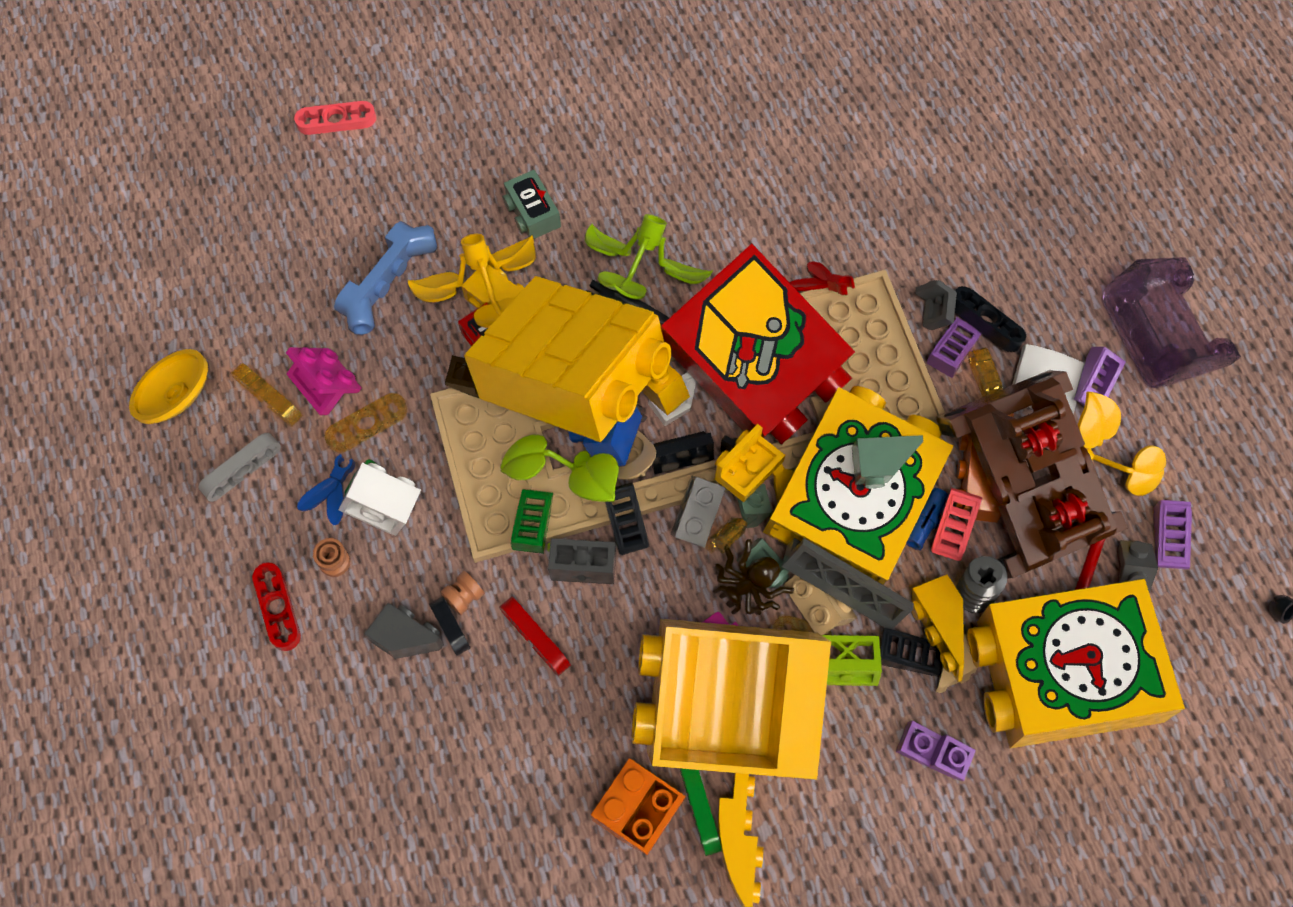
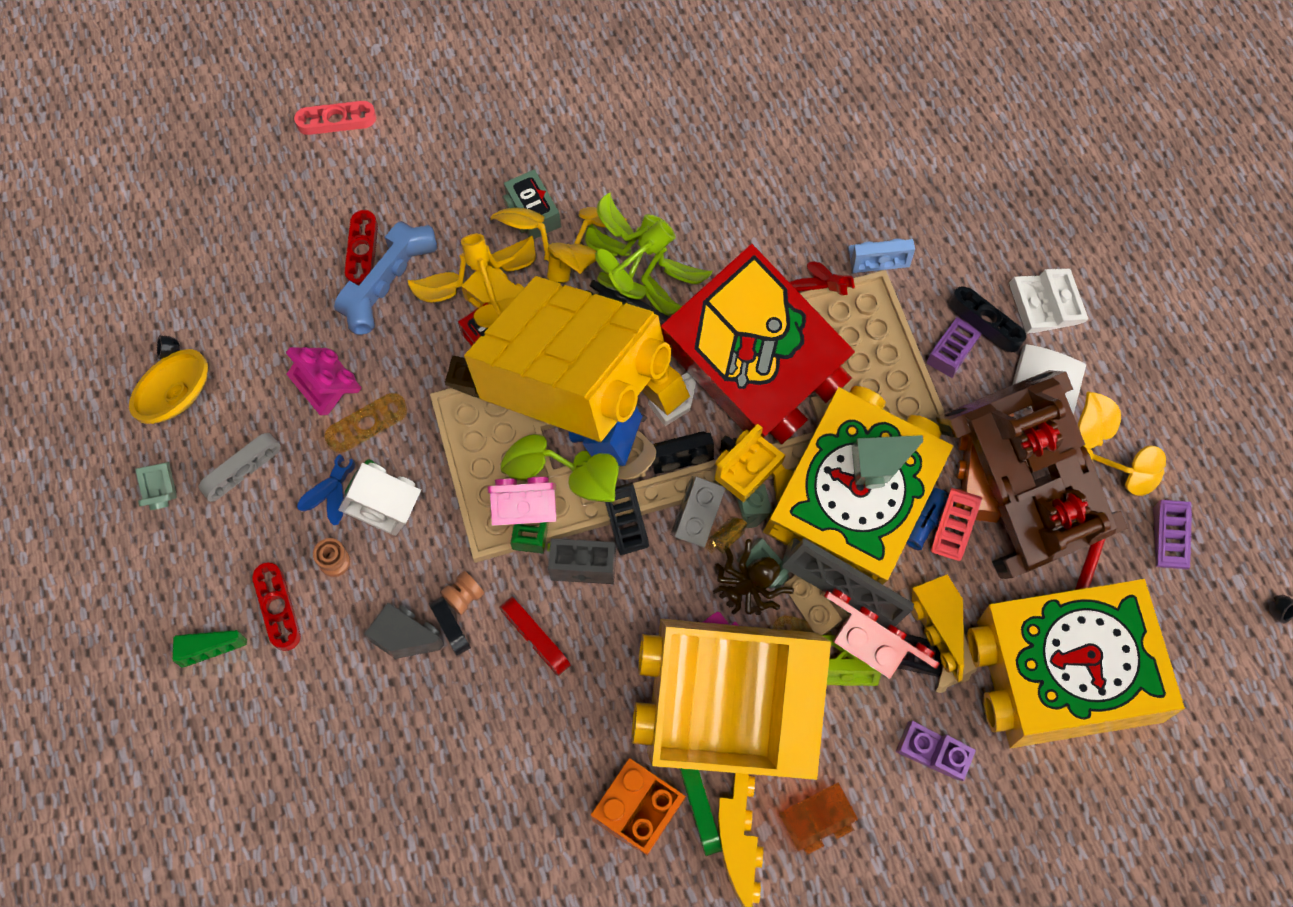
(156, 485): none -> sand green bracket
(166, 345): none -> black hinge
(198, 647): none -> green slope
(264, 392): clear yellow beam -> none
(356, 238): none -> red beam
(523, 502): none -> bracket
(560, 255): none -> yellow plant
(653, 241): none -> lime plant
(817, 819): none -> clear orange brick
(871, 642): none -> bracket
(881, 255): none -> light blue bracket
(938, 305): dark grey bracket -> none
(982, 583): dark grey piece -> none
(984, 371): clear yellow beam -> none
(1048, 300): none -> white slope
(1109, 374): medium lavender slope -> none
(1137, 562): dark grey bracket -> none
(1159, 325): clear purple windscreen -> none

